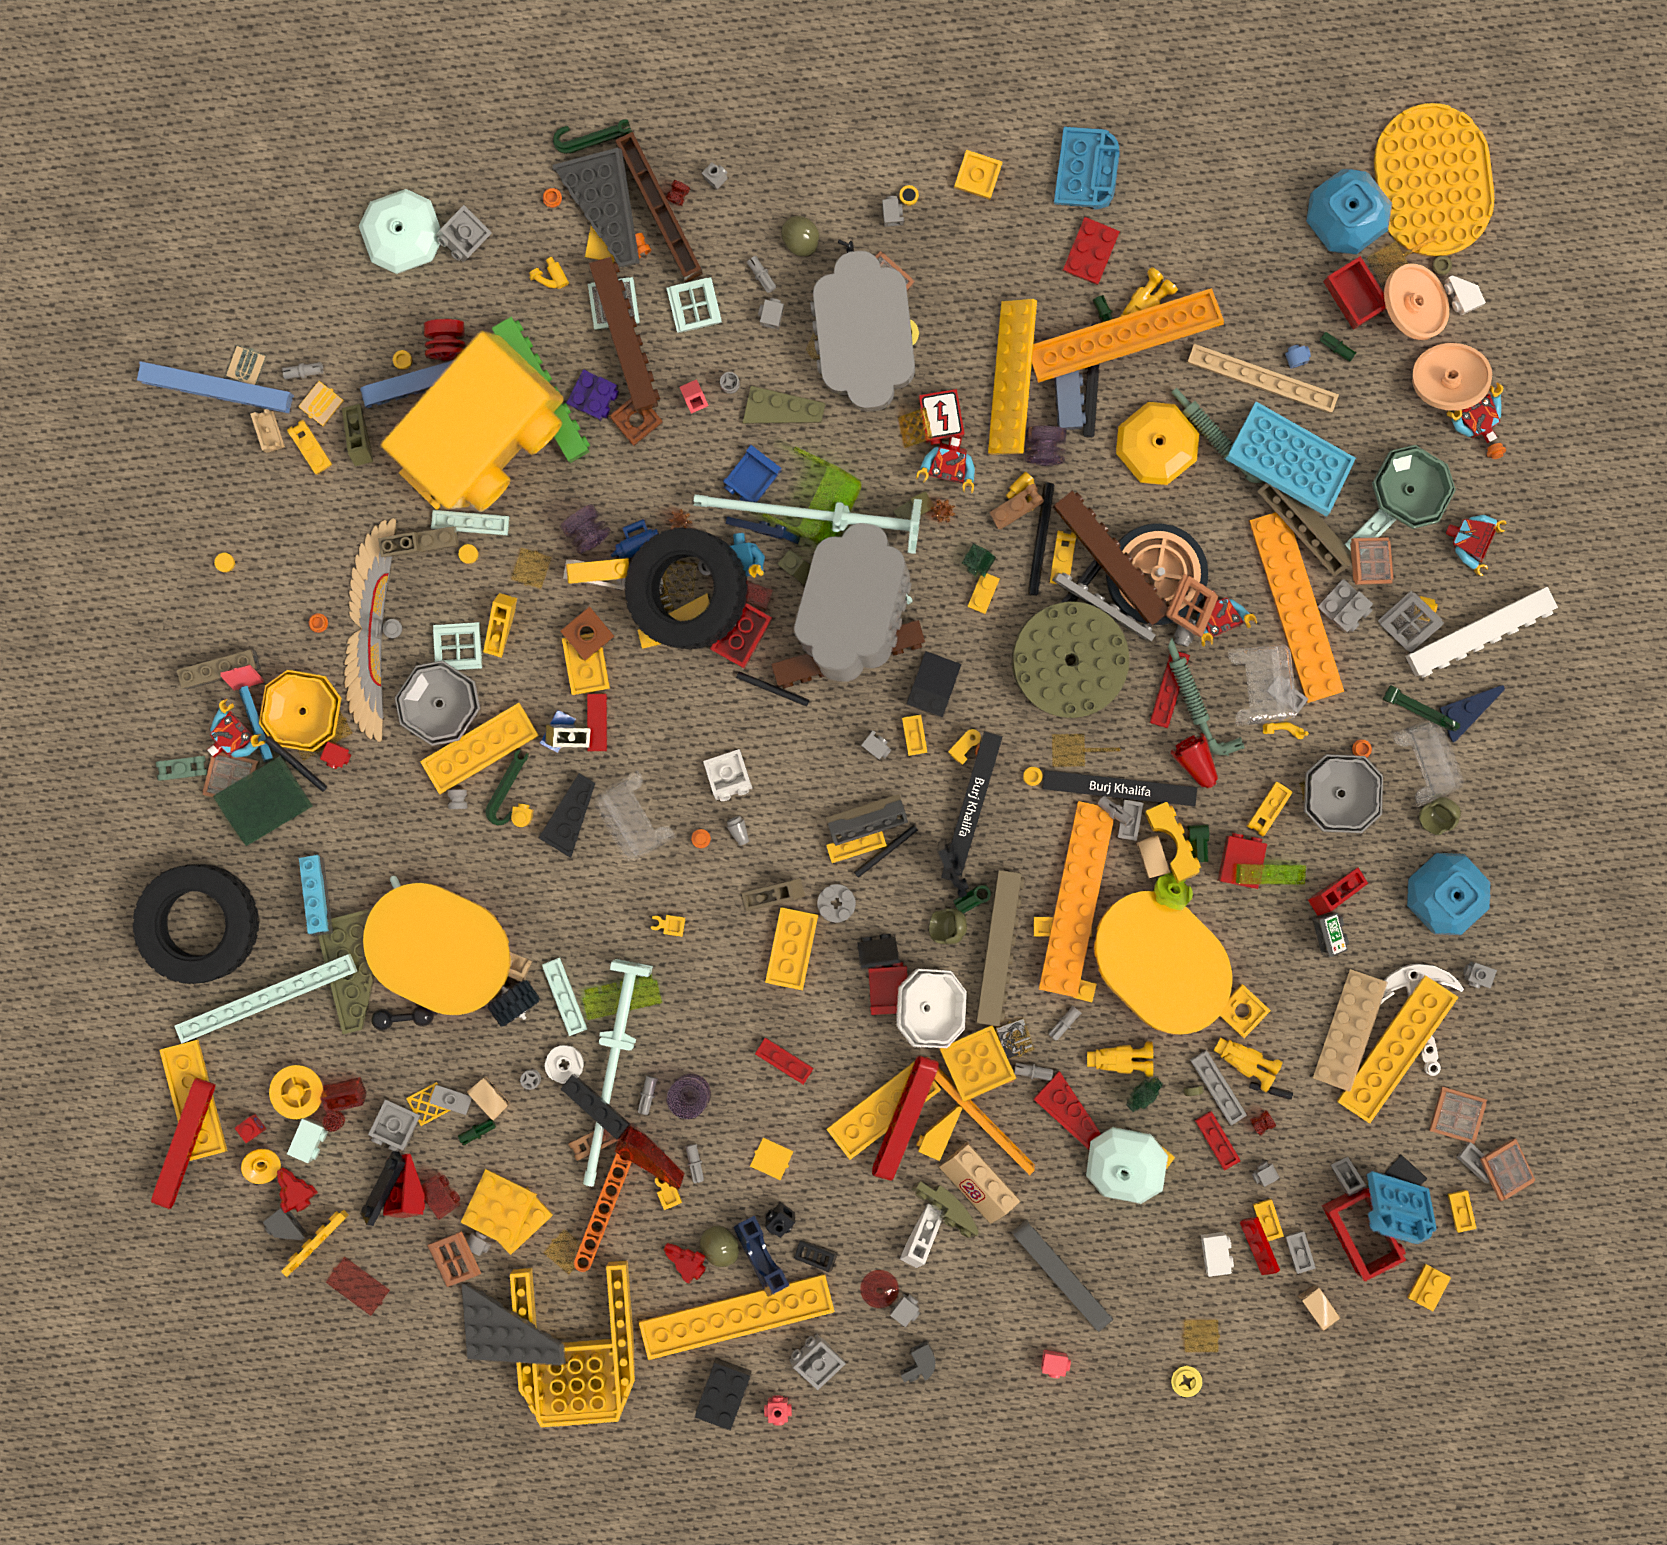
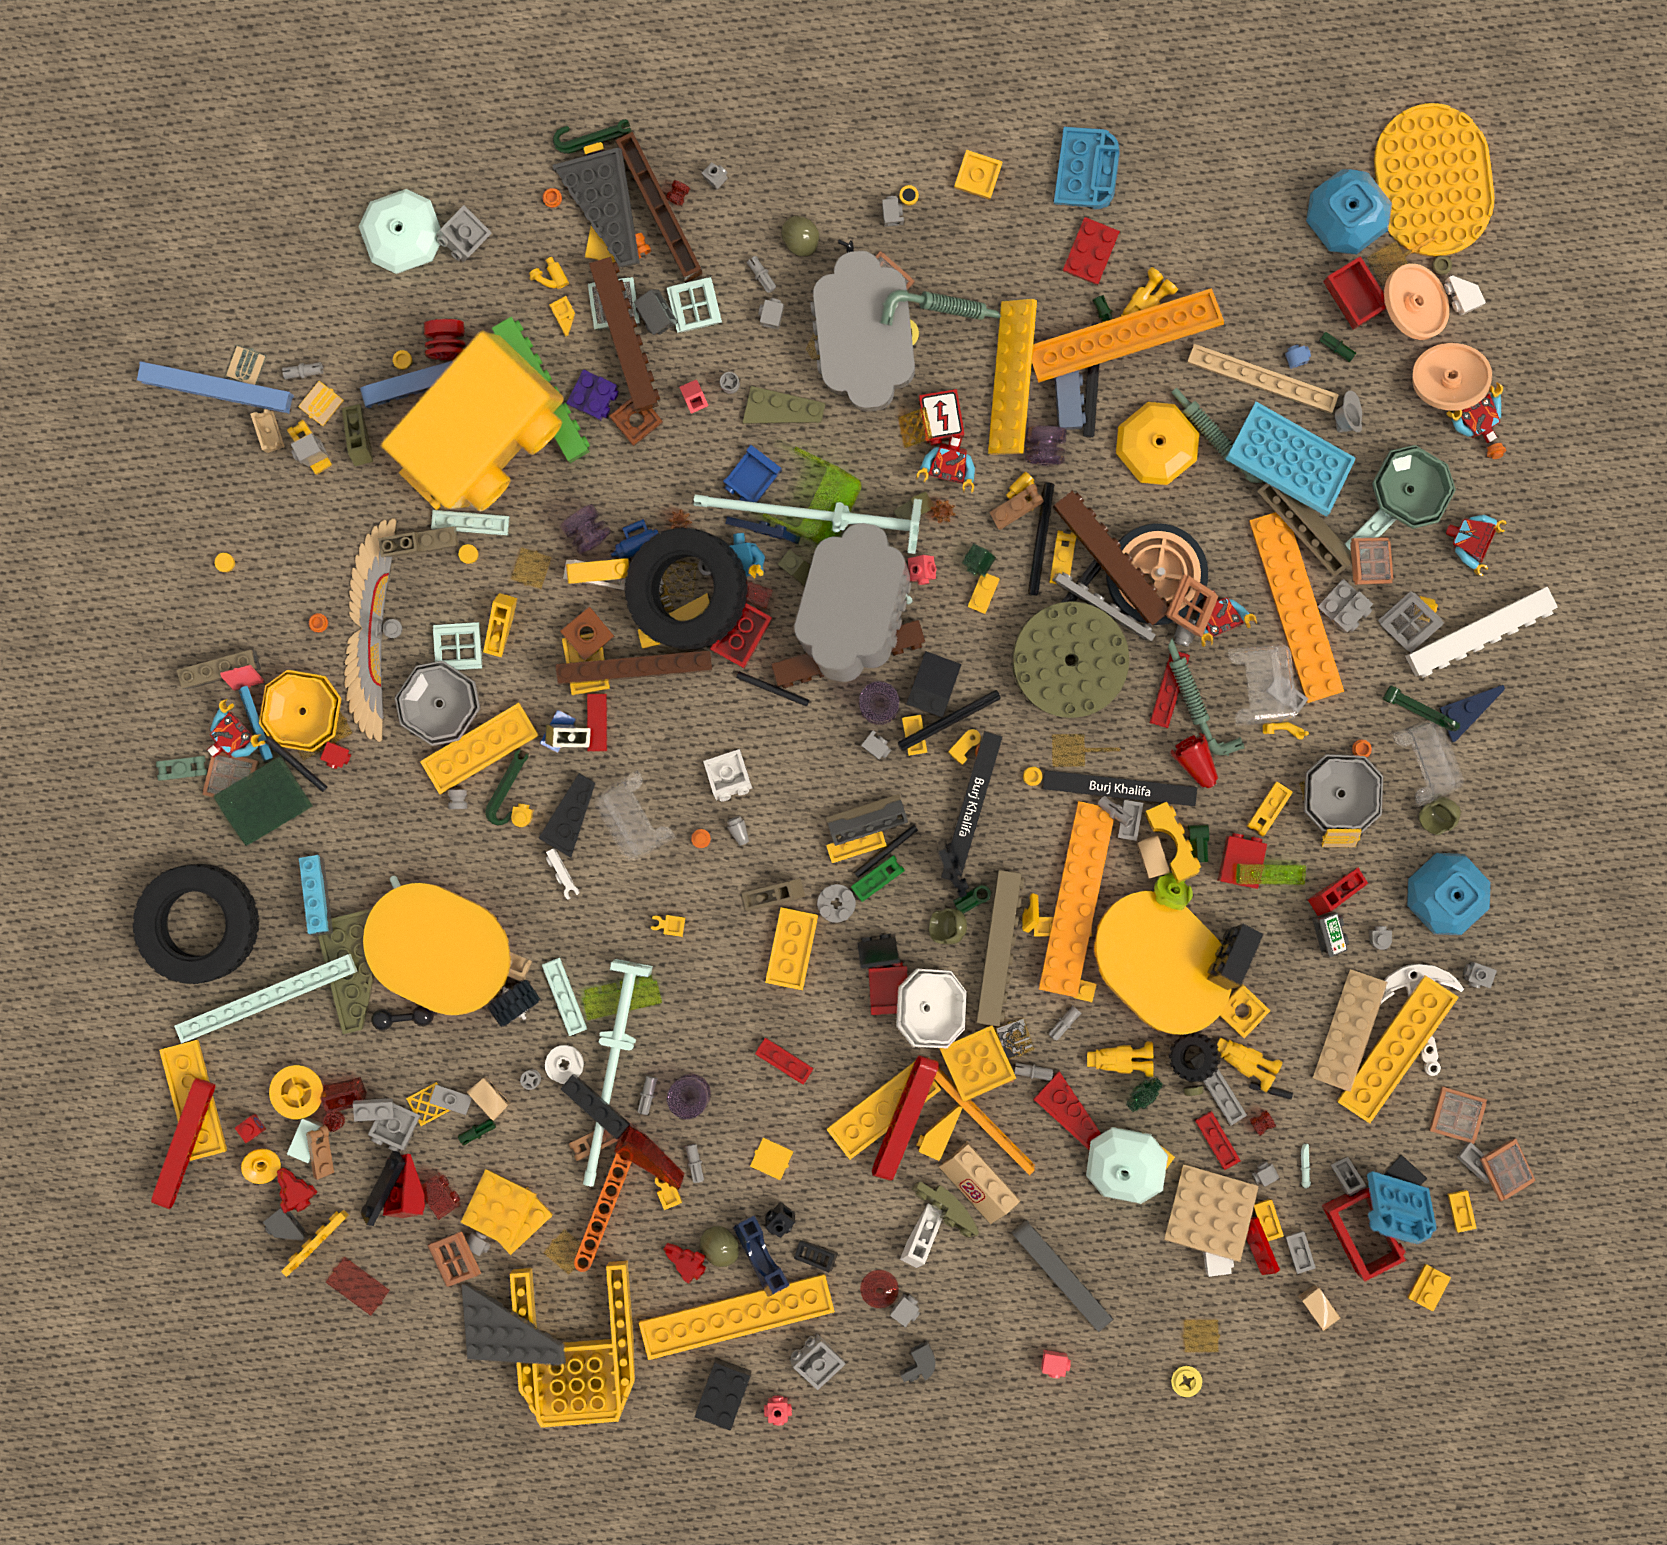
(309, 450): none -> light grey brick
(320, 1152): none -> medium nougat plate
(373, 1109): none -> light grey plate
(562, 874): none -> white plate
(564, 314): none -> yellow tile
(594, 148): none -> yellow tile
(633, 667): none -> reddish brown brick
(655, 312): none -> dark grey brick
(876, 692): none -> wheel
(877, 879): none -> green plate
(922, 569): none -> coral brick
(937, 303): none -> sand green piece
(949, 720): none -> black axle
(1030, 916): none -> yellow tile
(1178, 1057): none -> black tyre
(1211, 1213): none -> tan plate
(1234, 956): none -> black piece
(1305, 1166): none -> light aqua piece
(1341, 837): none -> piece
(1349, 415): none -> light grey piece
(1380, 937): none -> light grey plate

